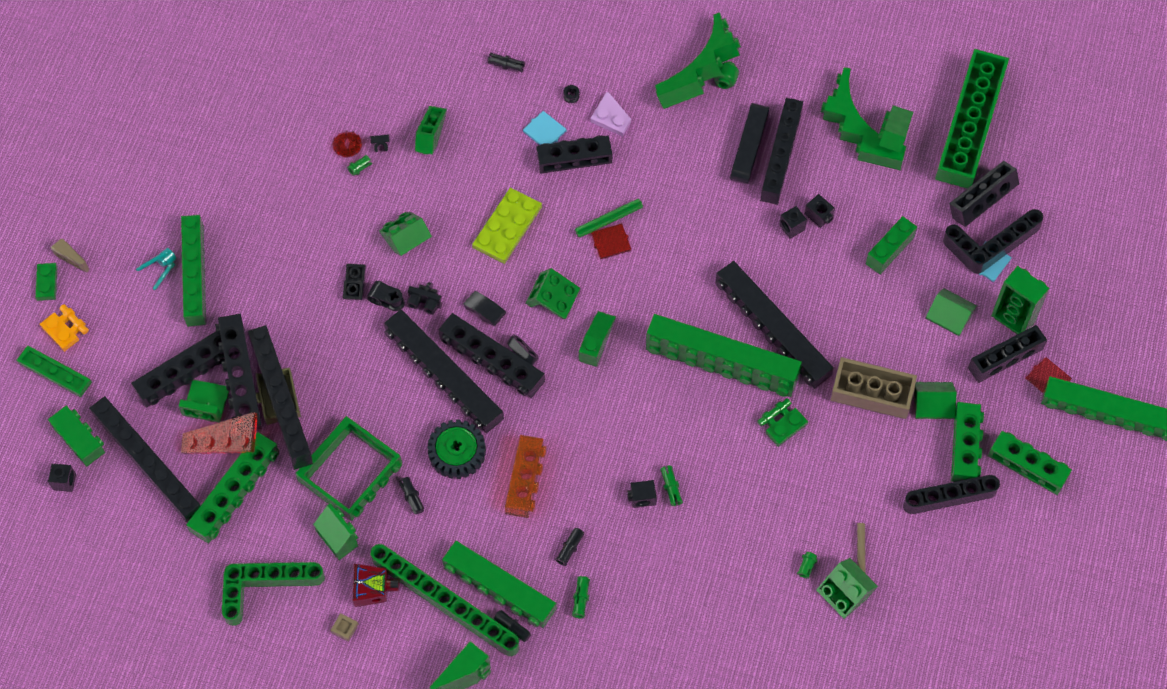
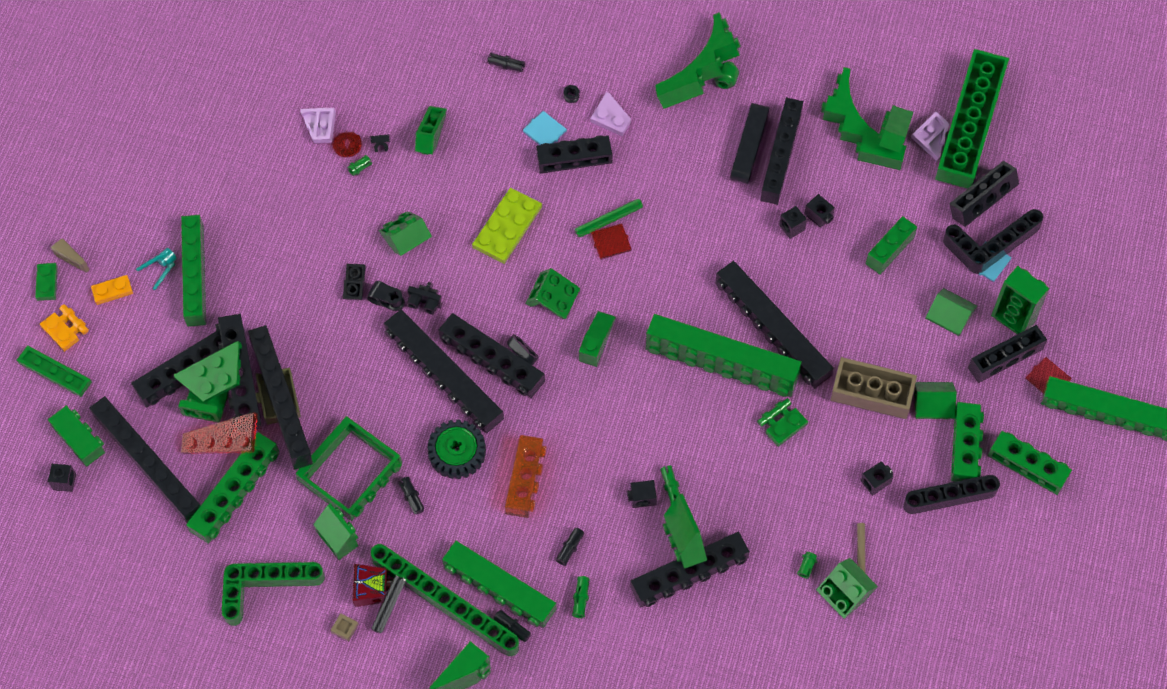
(112, 289): none -> light orange plate
(213, 374): none -> green wing
(320, 123): none -> lavender wing
(388, 604): none -> black axle
(485, 308): black slope -> none
(646, 597): none -> black brick
(684, 533): none -> green slope
(874, 485): none -> black brick
(932, 135): none -> lavender wing

